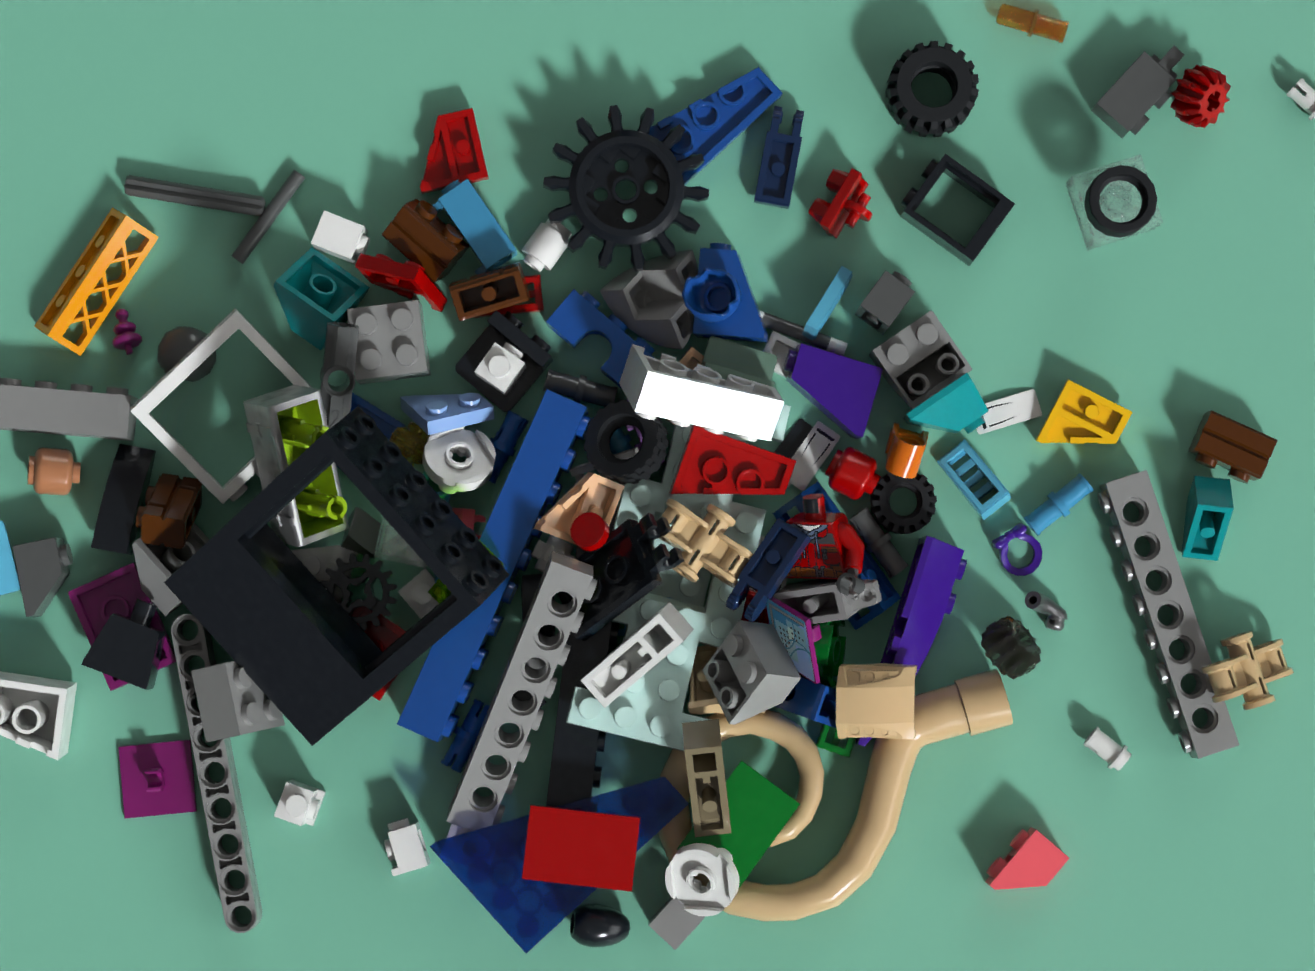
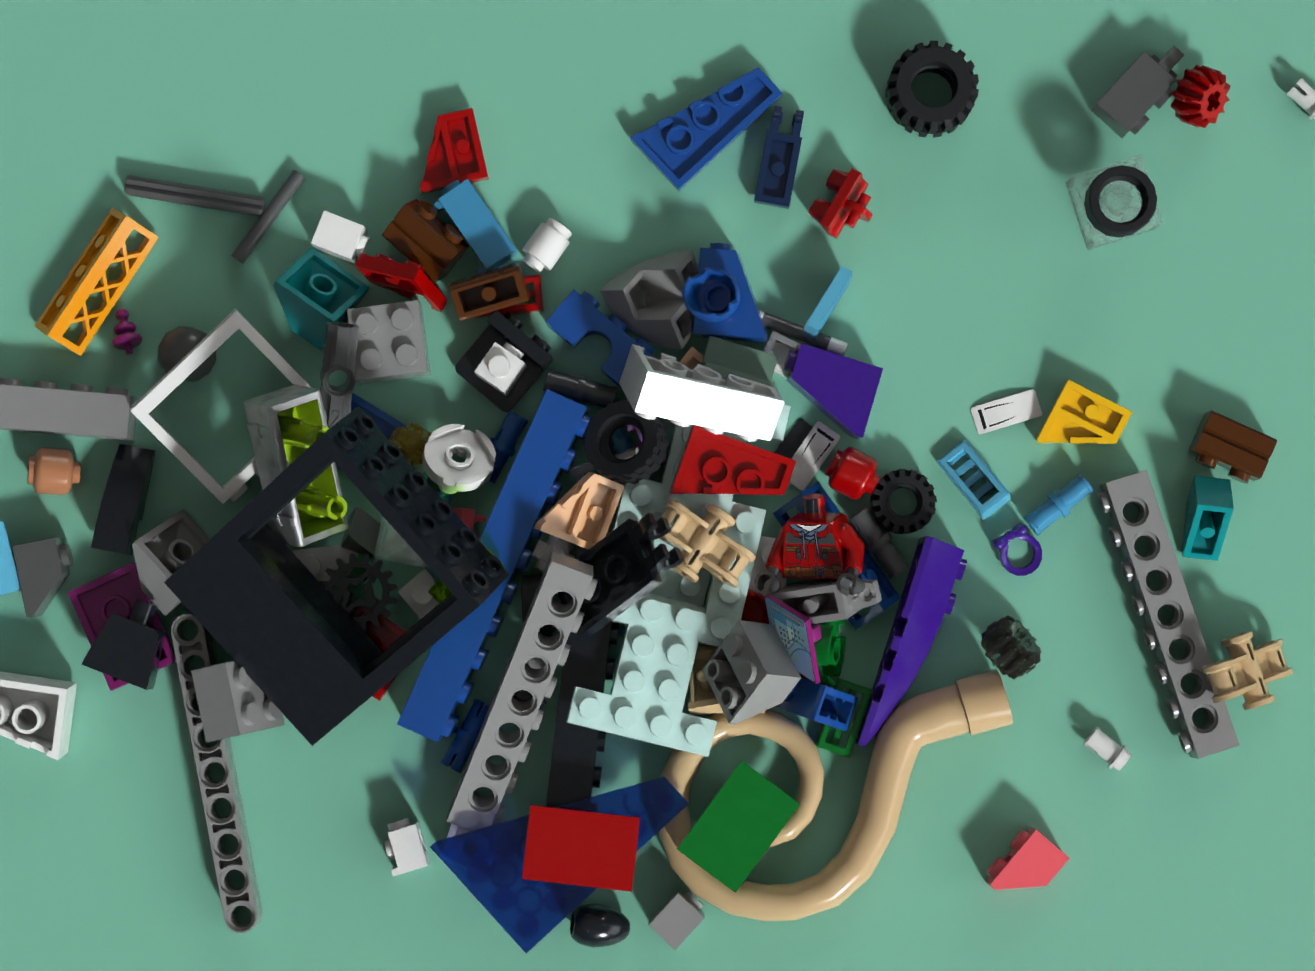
(157, 779): magenta piece -> none
(170, 511): reddish brown brick -> none
(299, 803): white brick -> none
(446, 411): light blue wing -> none
(589, 531): red tile -> none
(637, 654): white slope -> none
(647, 161): black gear -> none
(706, 777): dark tan slope -> none
(713, 863): white plate -> none
(768, 567): dark blue hinge -> none
(876, 701): tan slope -> none
(885, 301): dark grey brick -> none
(905, 451): orange piece -> none
(920, 360): light grey slope -> none
(951, 408): teal slope -> none
(974, 184): black window -> none
(1032, 22): clear orange axle -> none
(1041, 603): flat silver arm -> none

